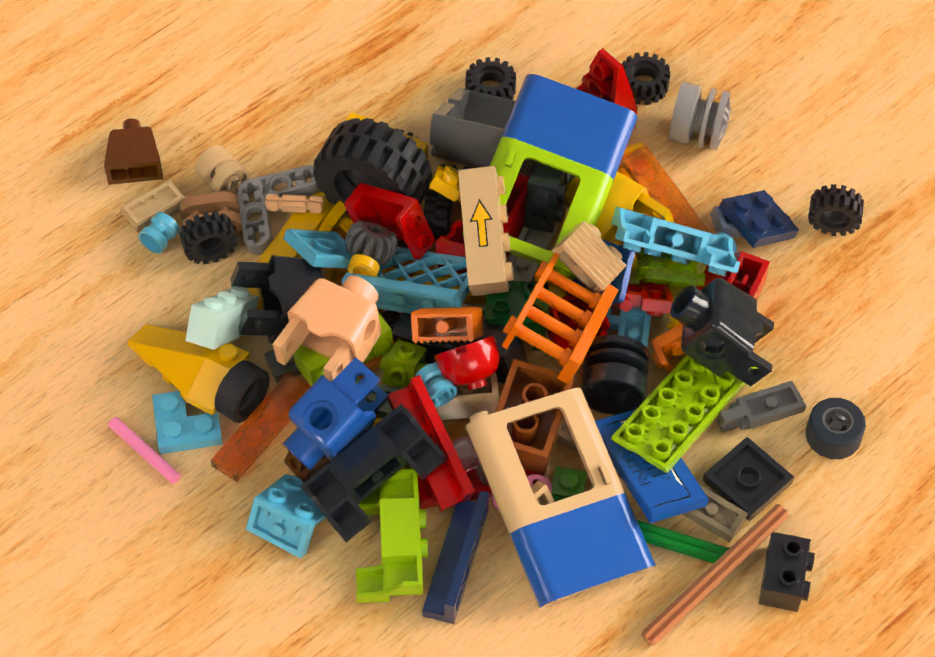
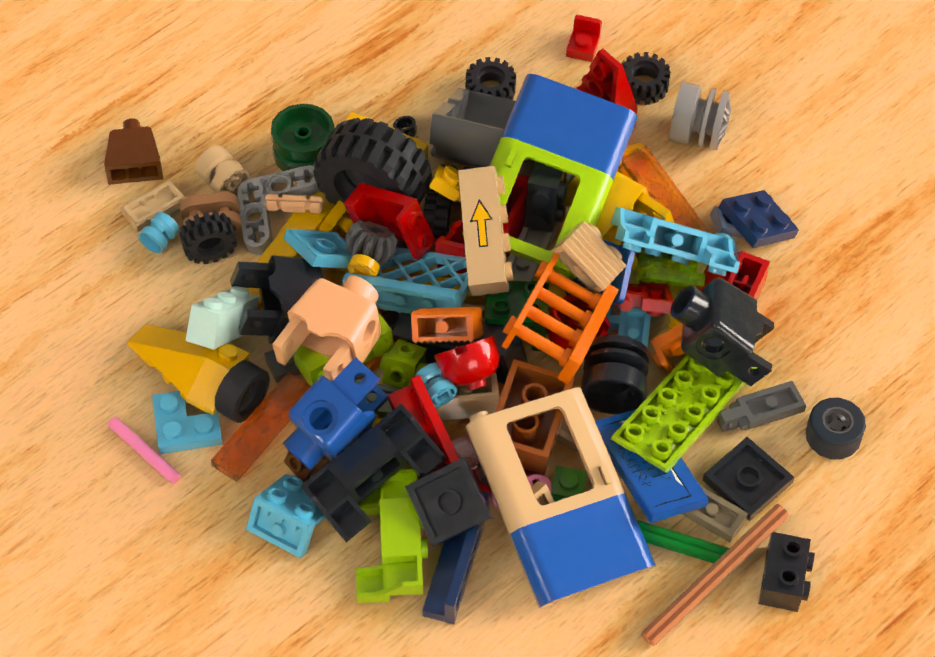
(299, 135): none -> dark green wheel
(406, 122): none -> black hinge
(449, 502): none -> black plate
(584, 38): none -> red bracket
(836, 210): black tyre -> none

